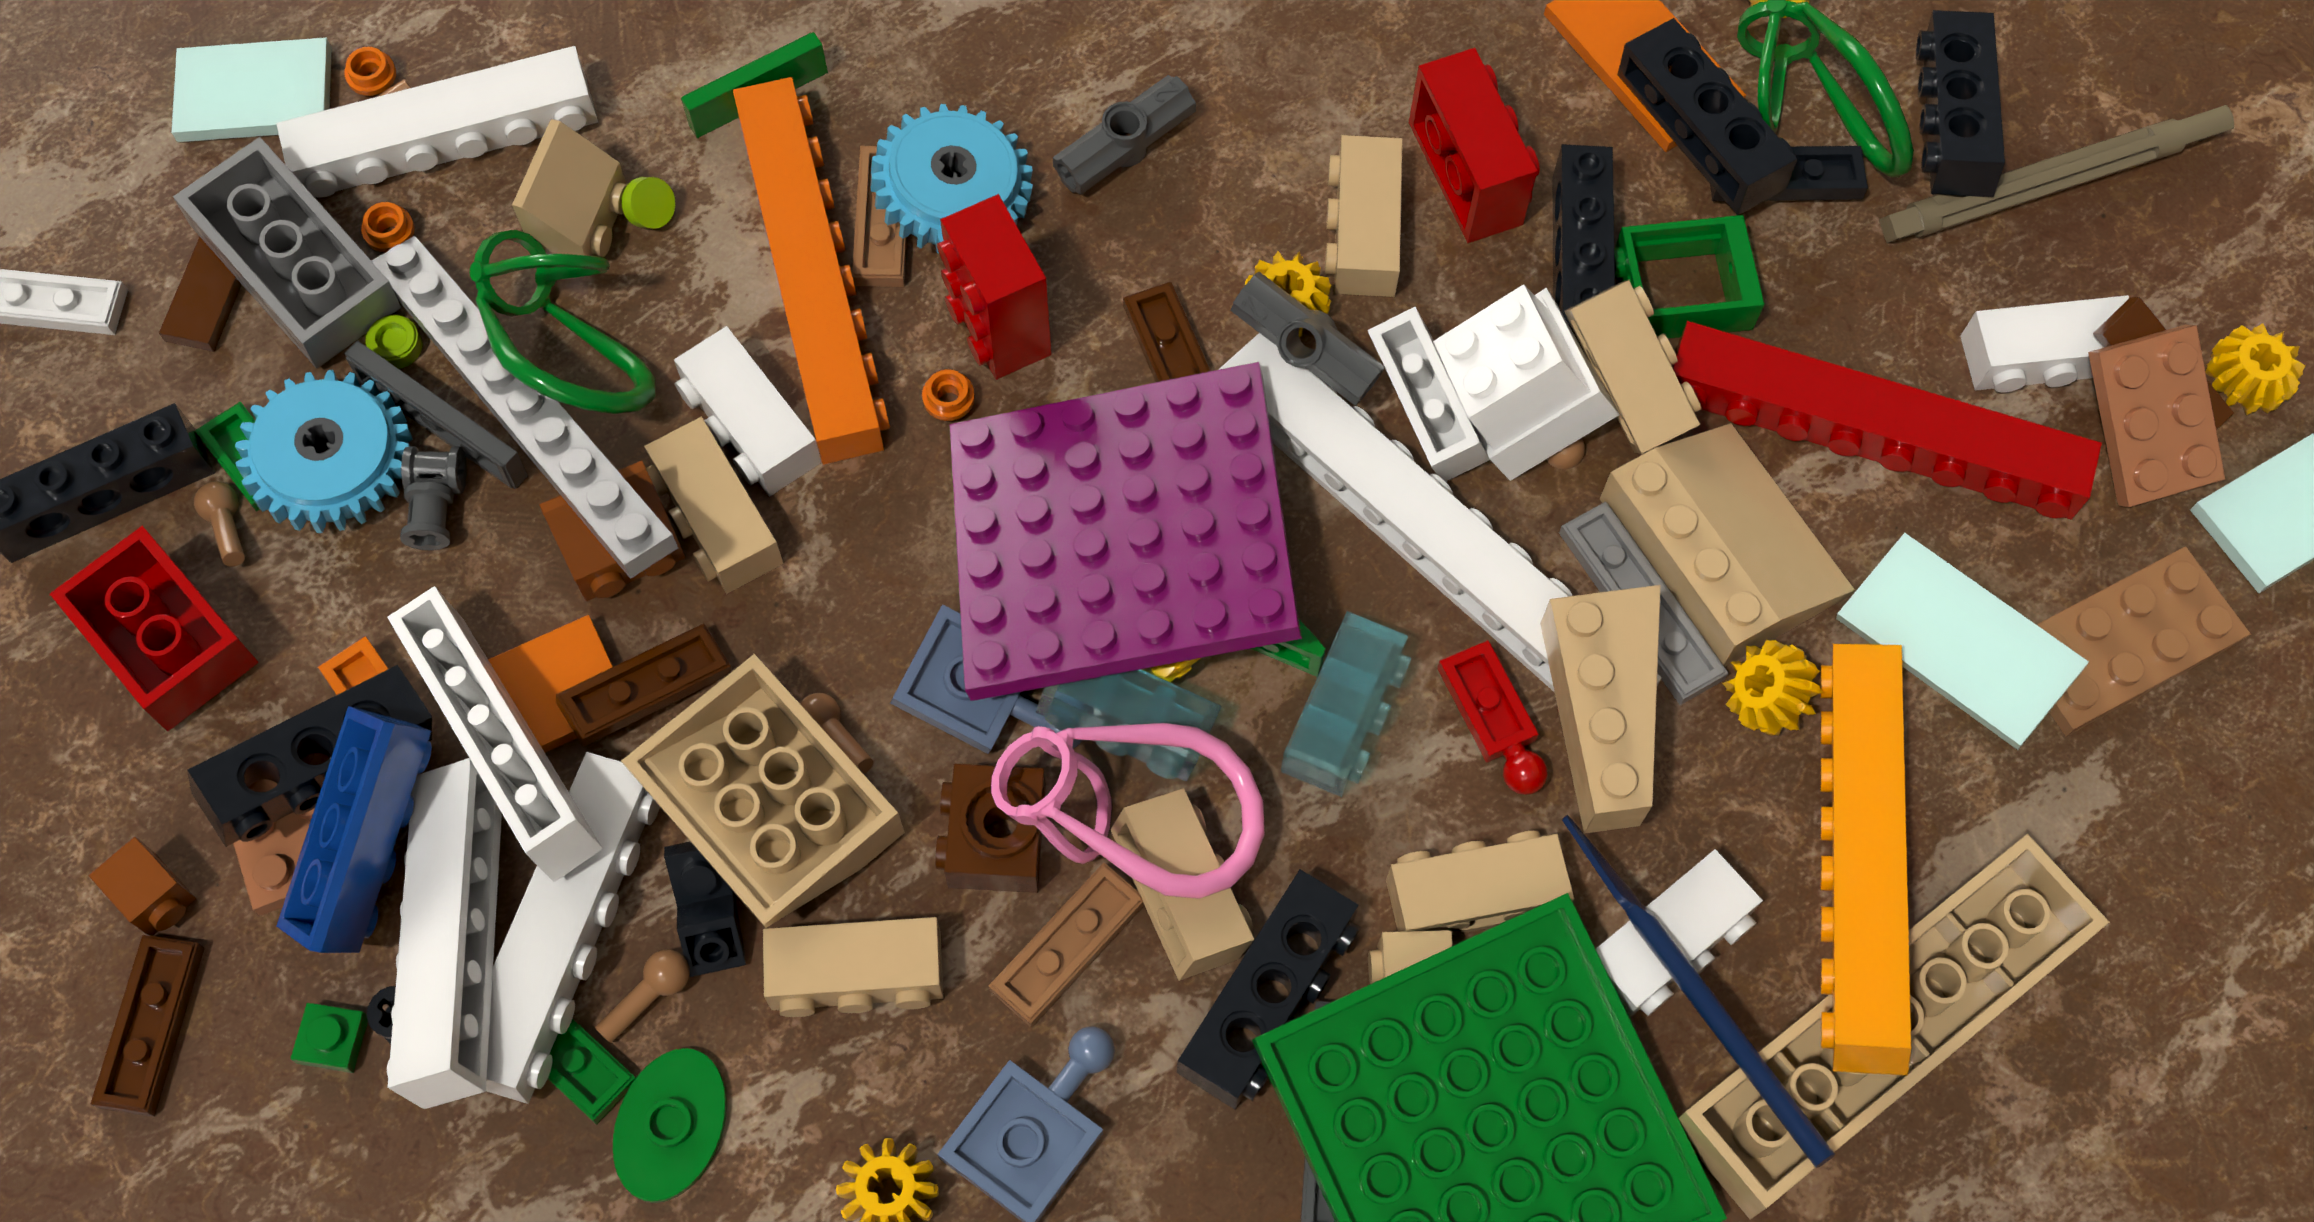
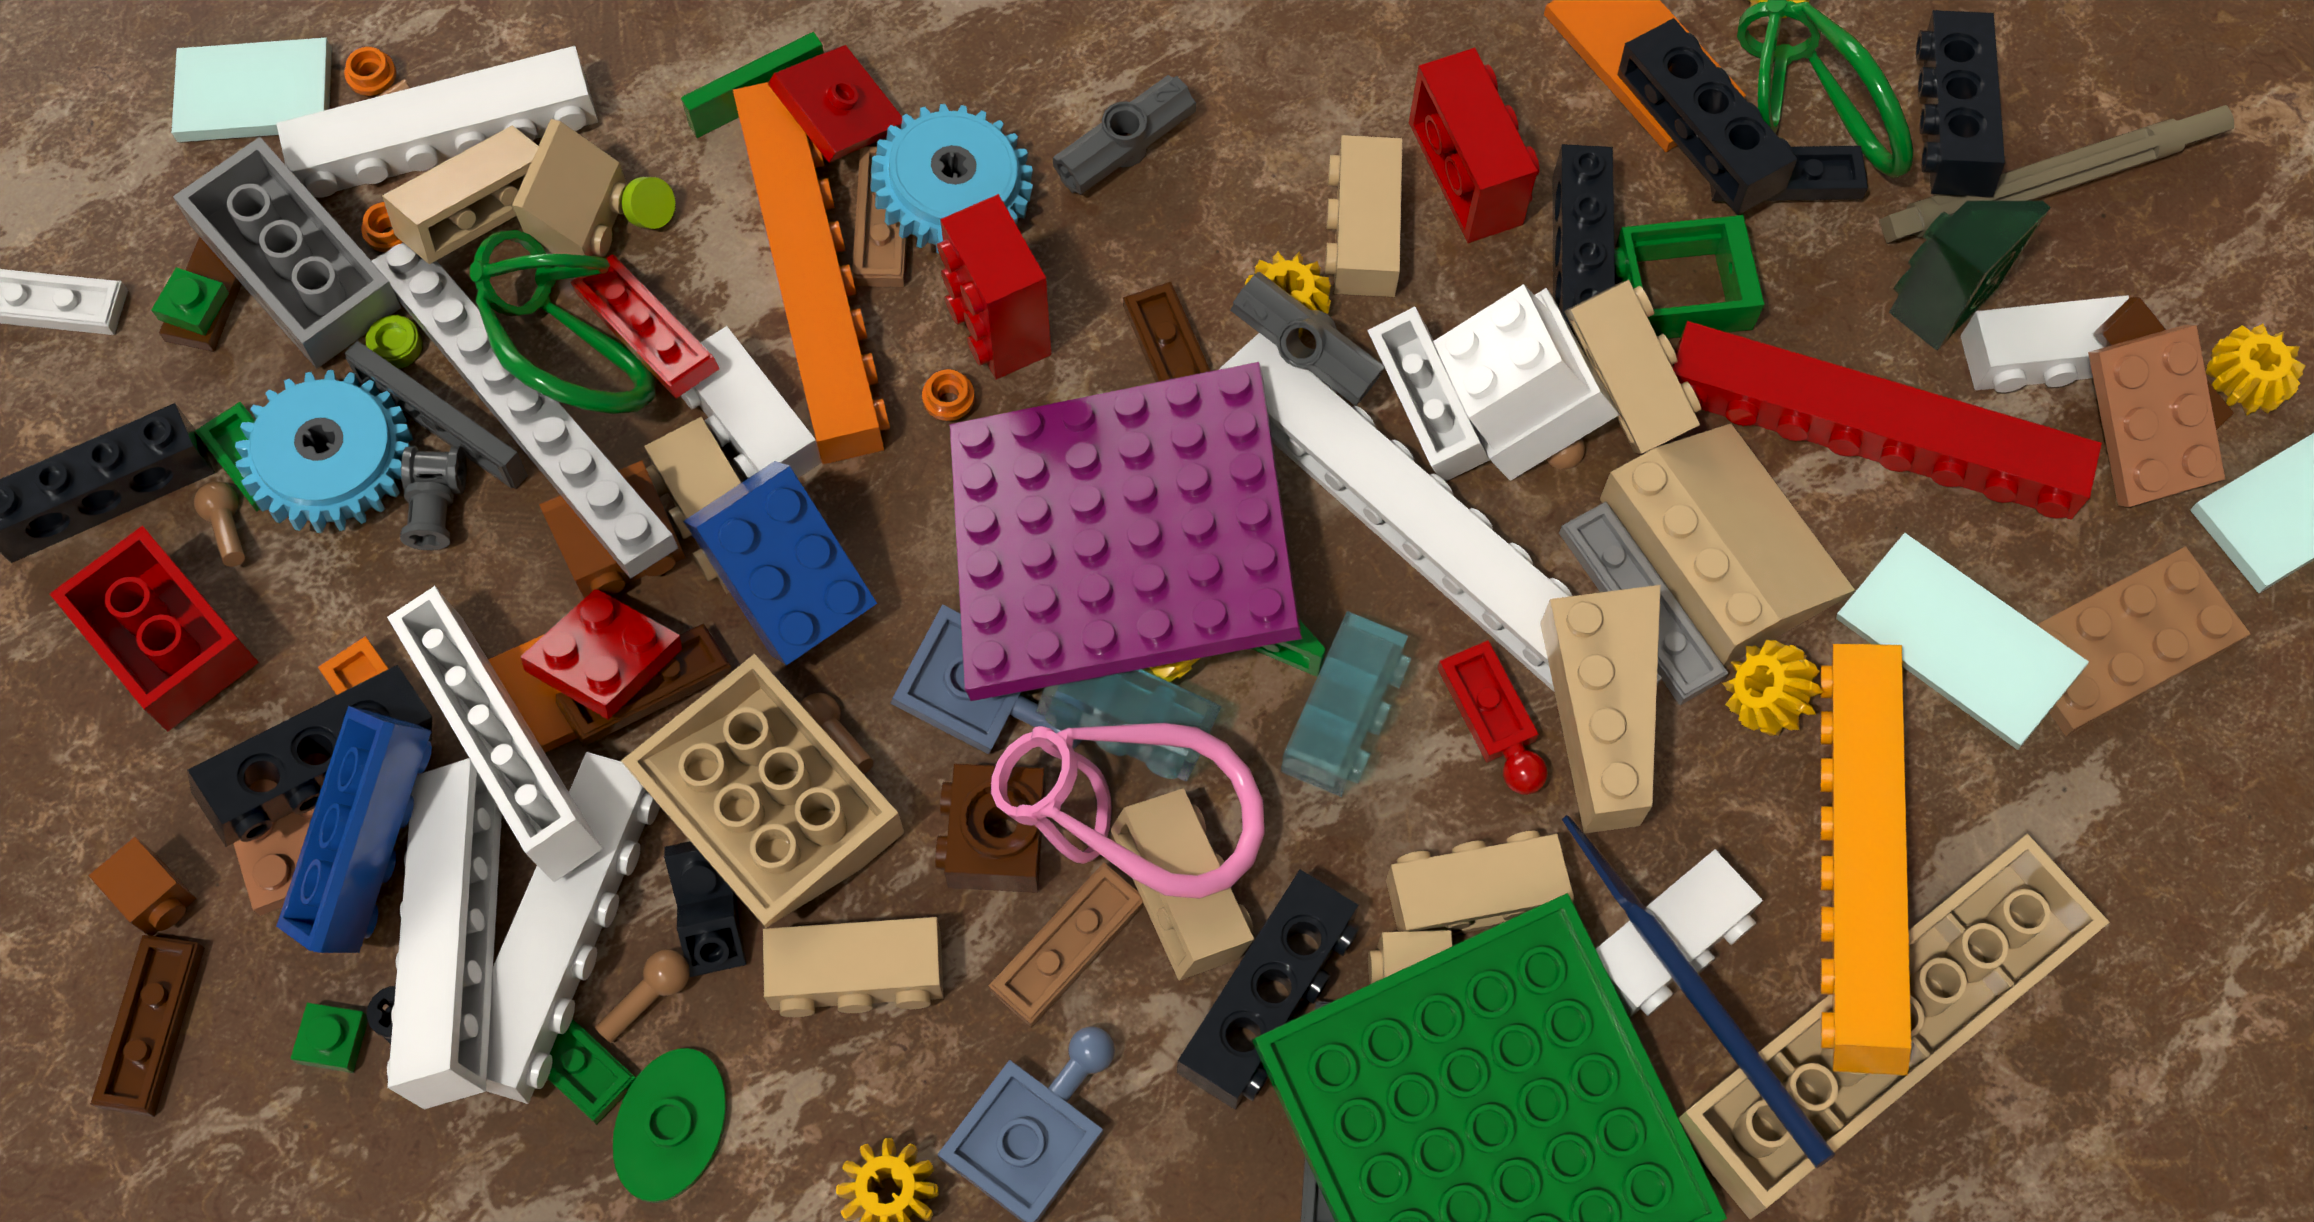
(190, 301): none -> green plate
(461, 195): none -> tan brick
(601, 653): none -> red plate
(646, 328): none -> red tile
(780, 562): none -> blue brick
(835, 102): none -> red plate
(1963, 265): none -> clear green slope

